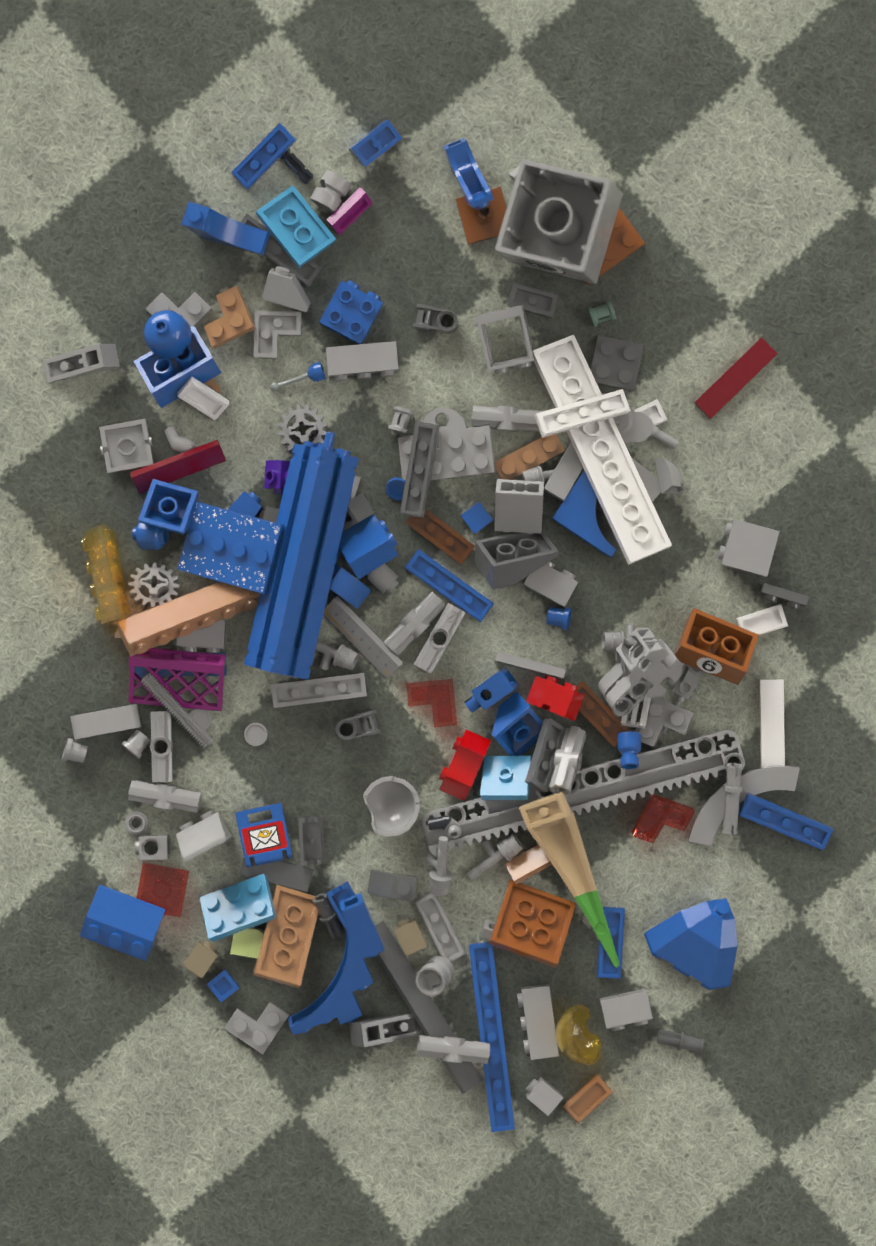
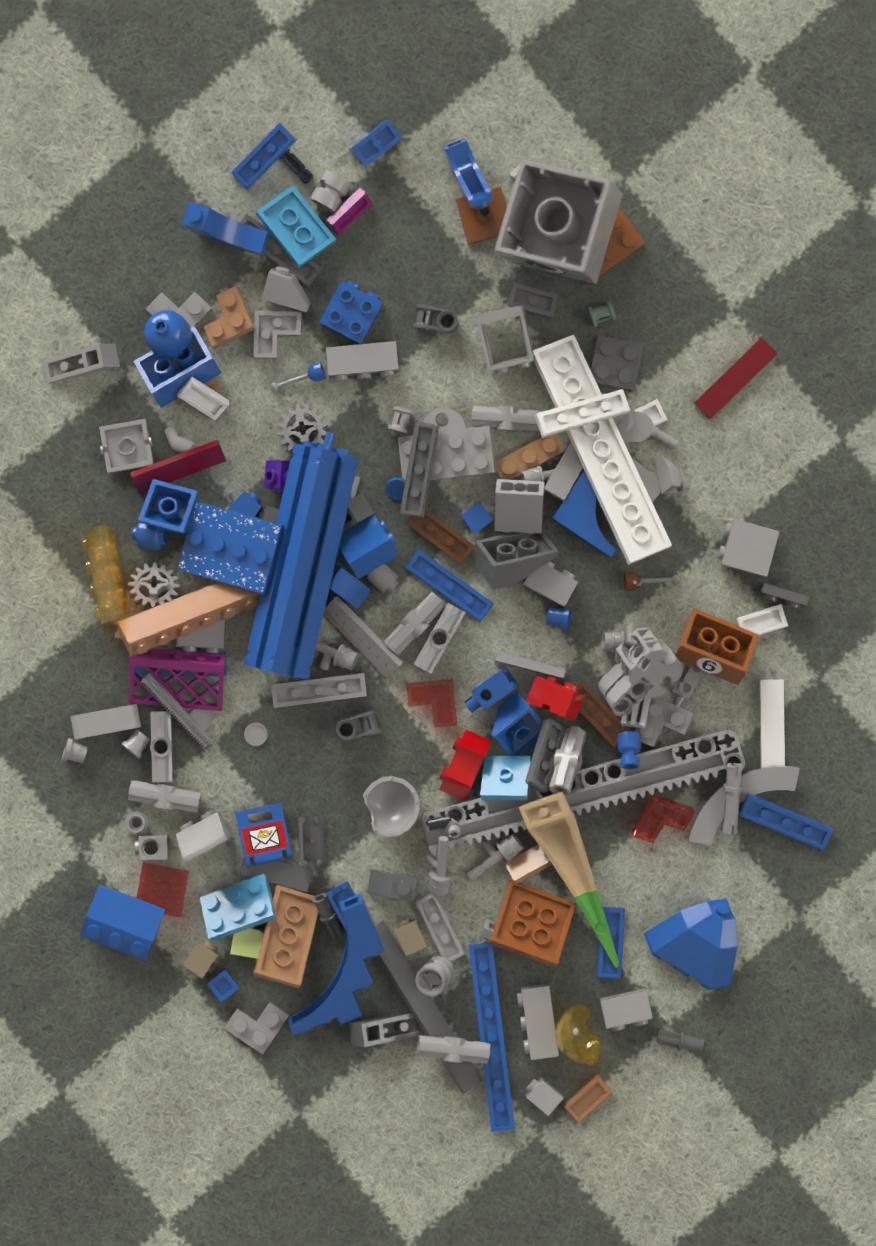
(633, 581): none -> hinge

